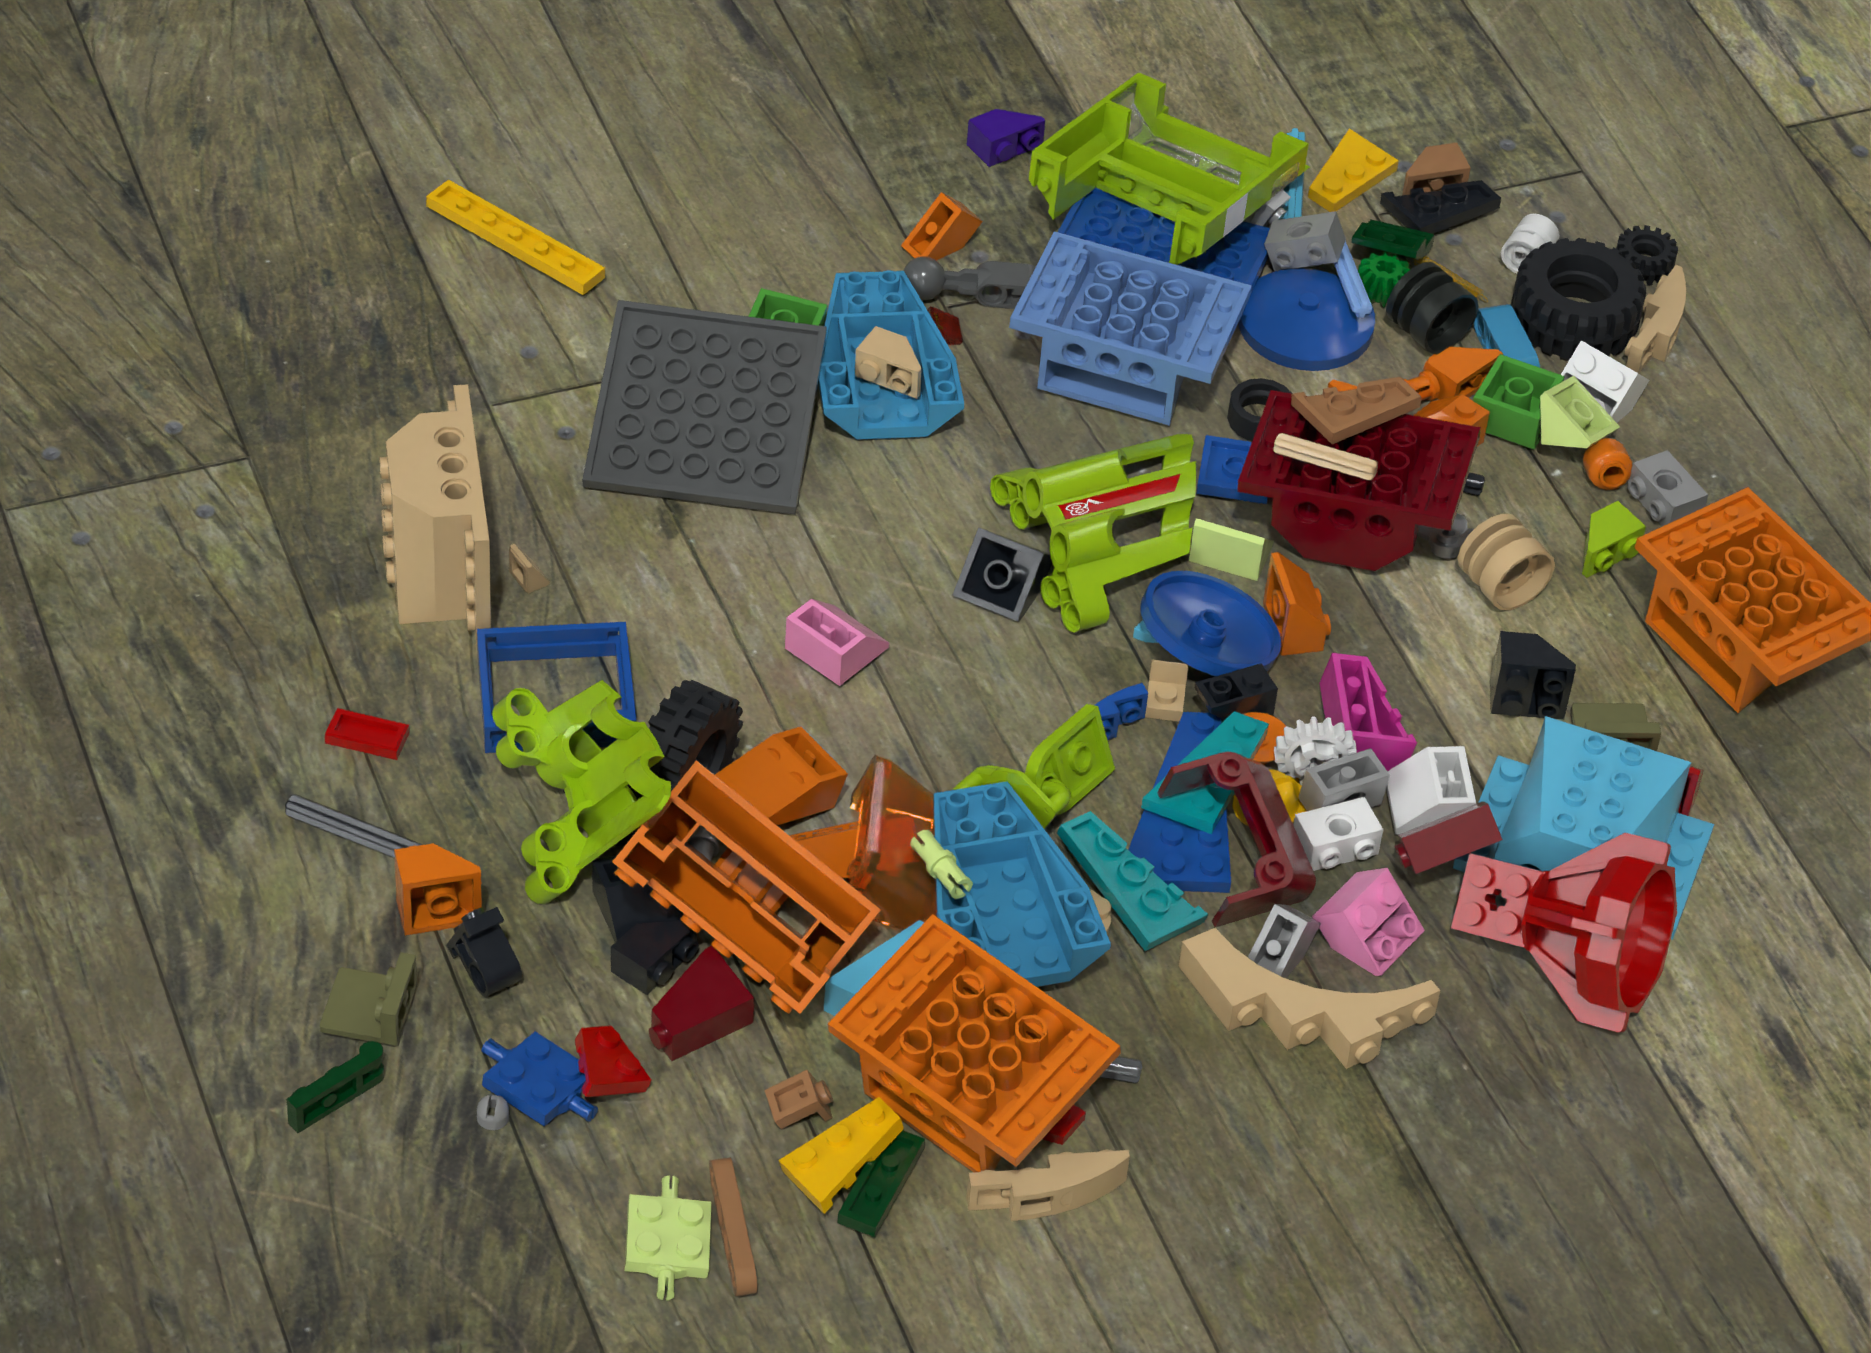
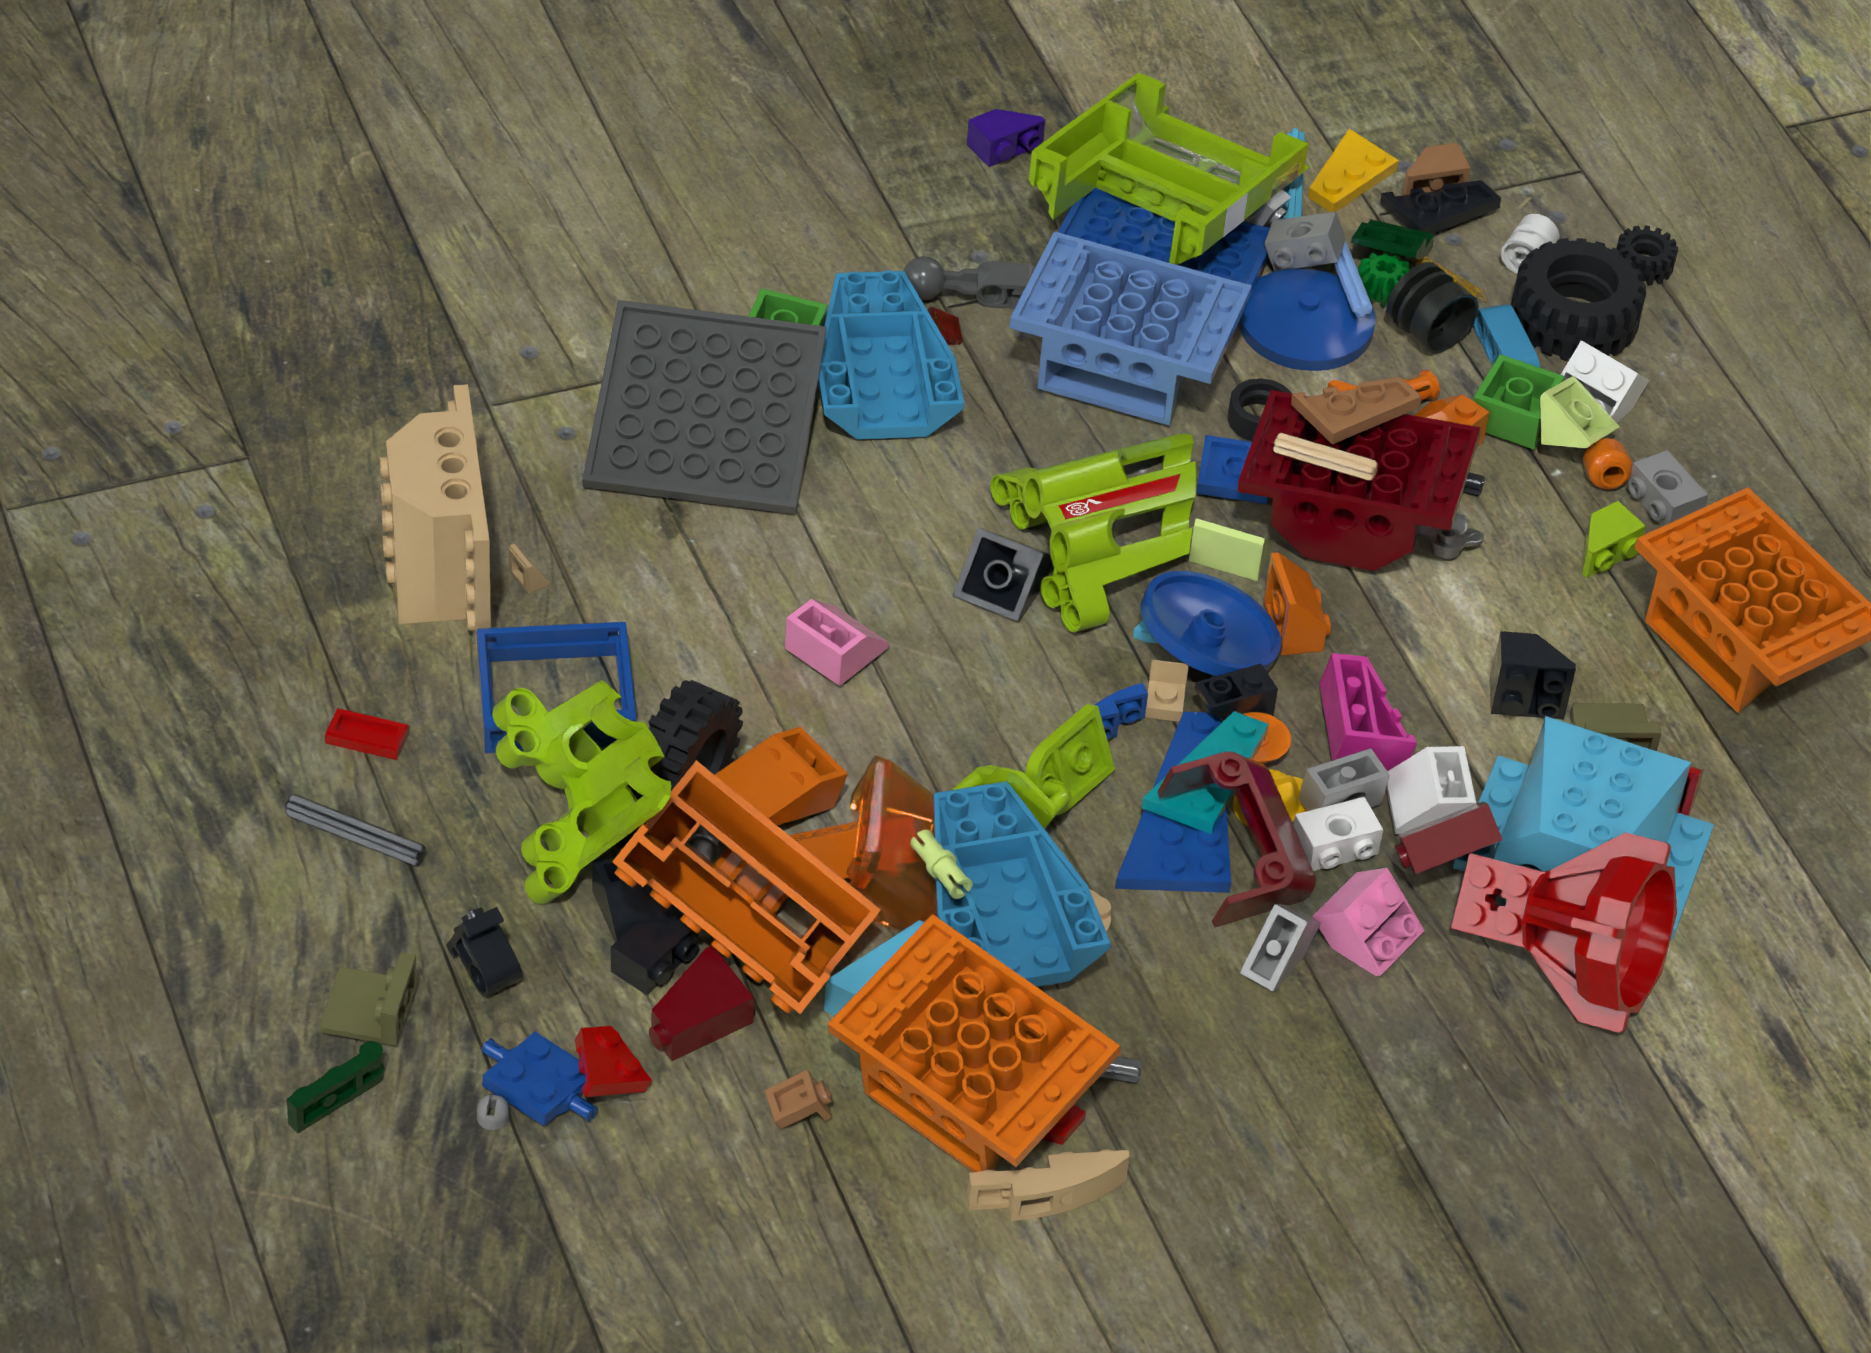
(434, 888): orange slope -> none
(515, 237): yellow plate -> none
(668, 1237): yellowish green plate -> none
(733, 1227): medium nougat beam -> none
(839, 1152): yellow wing -> none
(880, 1184): dark green plate -> none
(889, 362): tan slope -> none
(942, 229): orange slope -> none
(1138, 896): teal wing -> none
(1296, 1012): tan arch -> none
(1312, 746): white gear -> none
(1461, 369): orange slope -> none
(1506, 561): tan wheel -> none
(1660, 323): tan slope -> none

